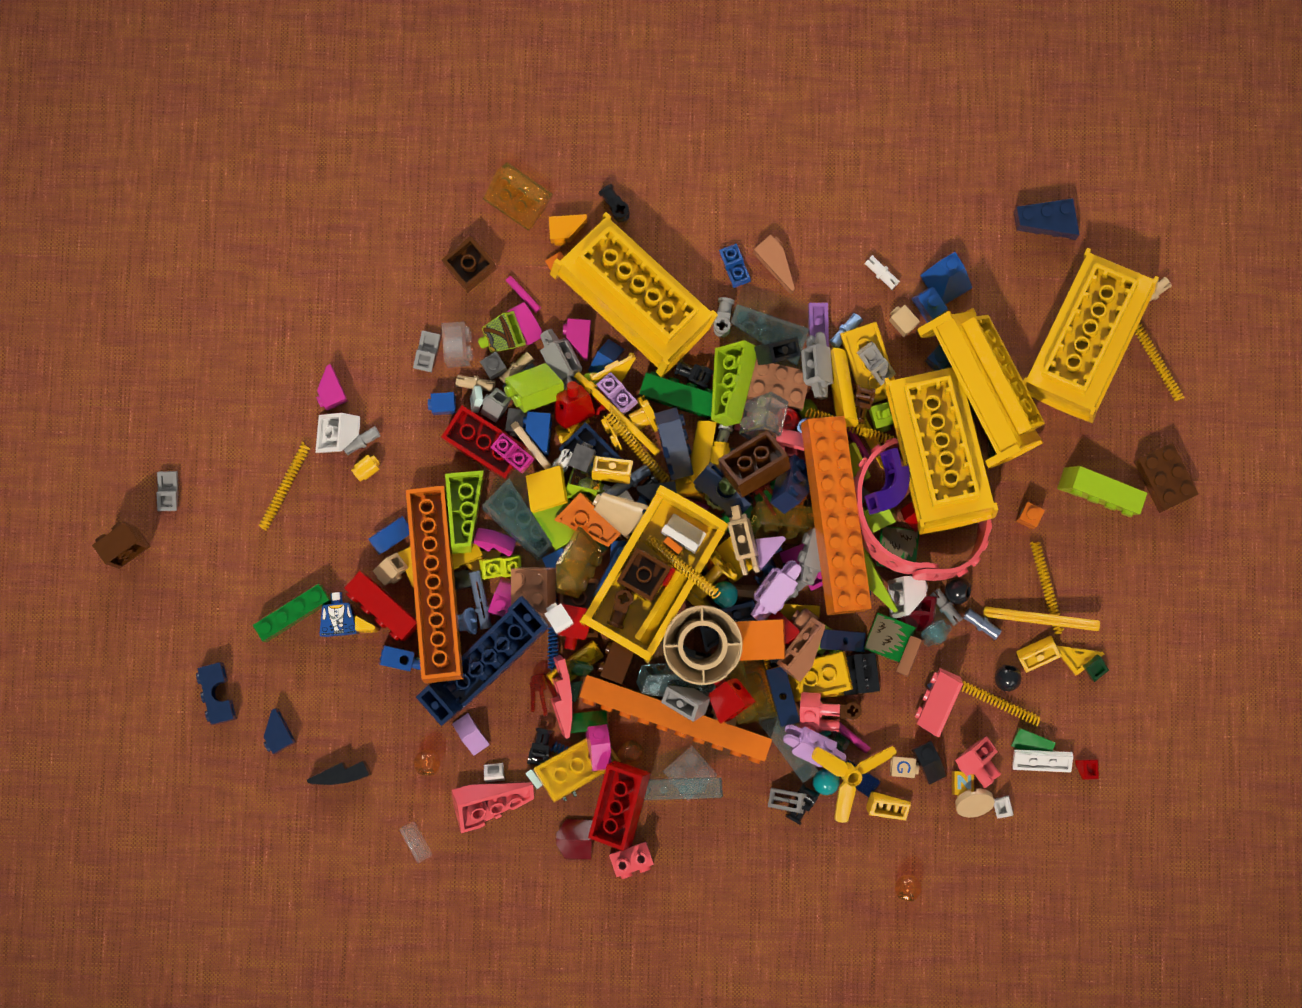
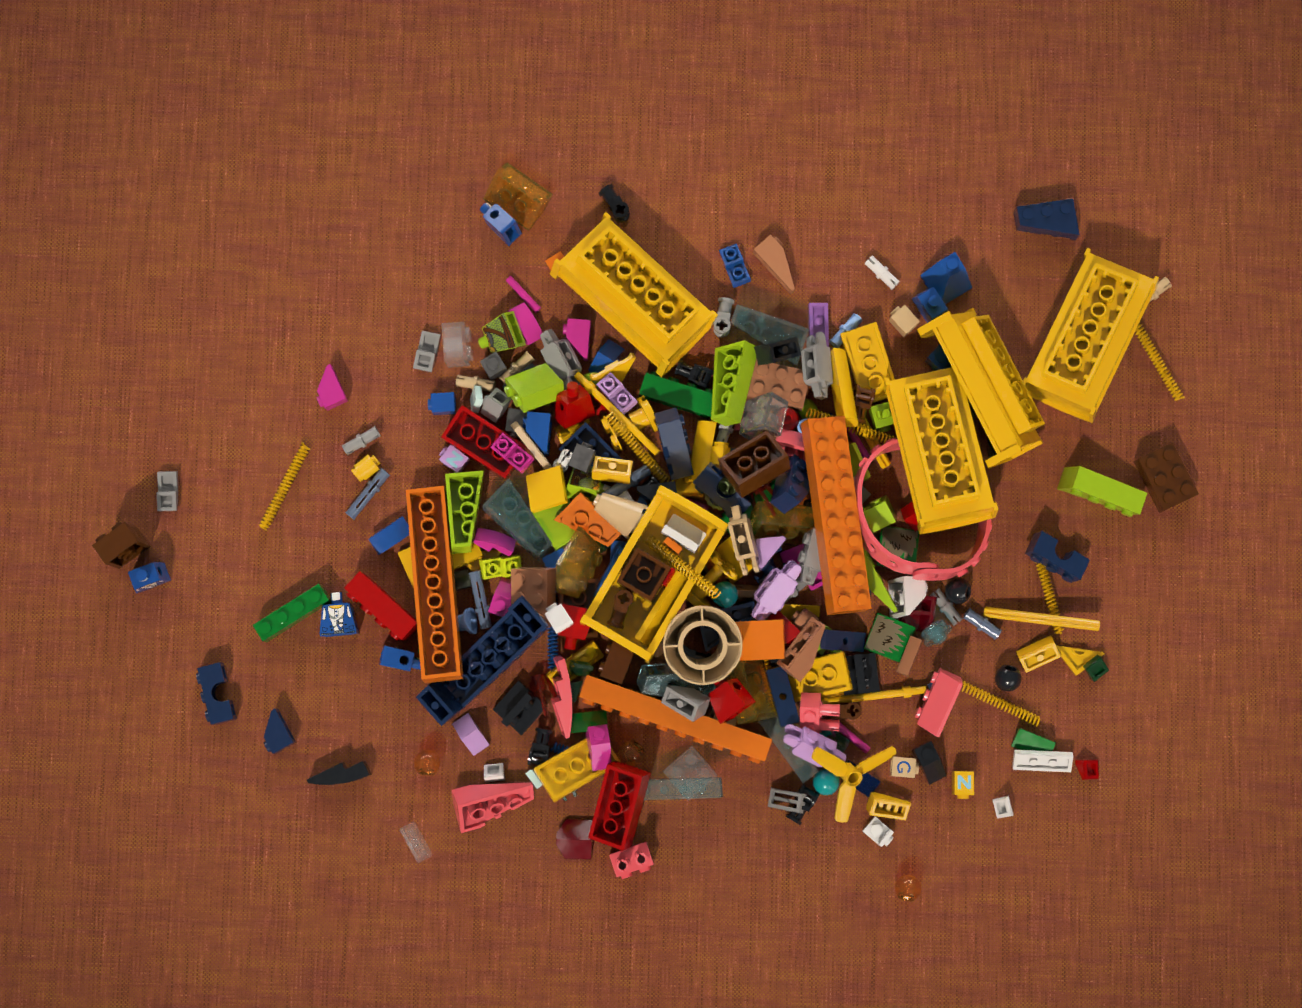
(148, 576): none -> blue torso
(336, 431): white slope -> none
(353, 511): none -> sand blue pin
(364, 627): yellow slope -> none
(390, 569): tan brick -> none
(453, 459): none -> lavender brick
(469, 264): reddish brown brick -> none
(501, 223): none -> blue torso
(519, 708): none -> black bracket
(565, 228): light orange slope -> none
(876, 363): light grey slope -> none
(878, 832): none -> white bracket
(895, 484): dark purple arch -> none
(906, 692): none -> yellow bar
(974, 803): tan tile -> none
(978, 761): coral brick -> none
(1030, 515): orange brick -> none
(1042, 550): none -> dark blue arch

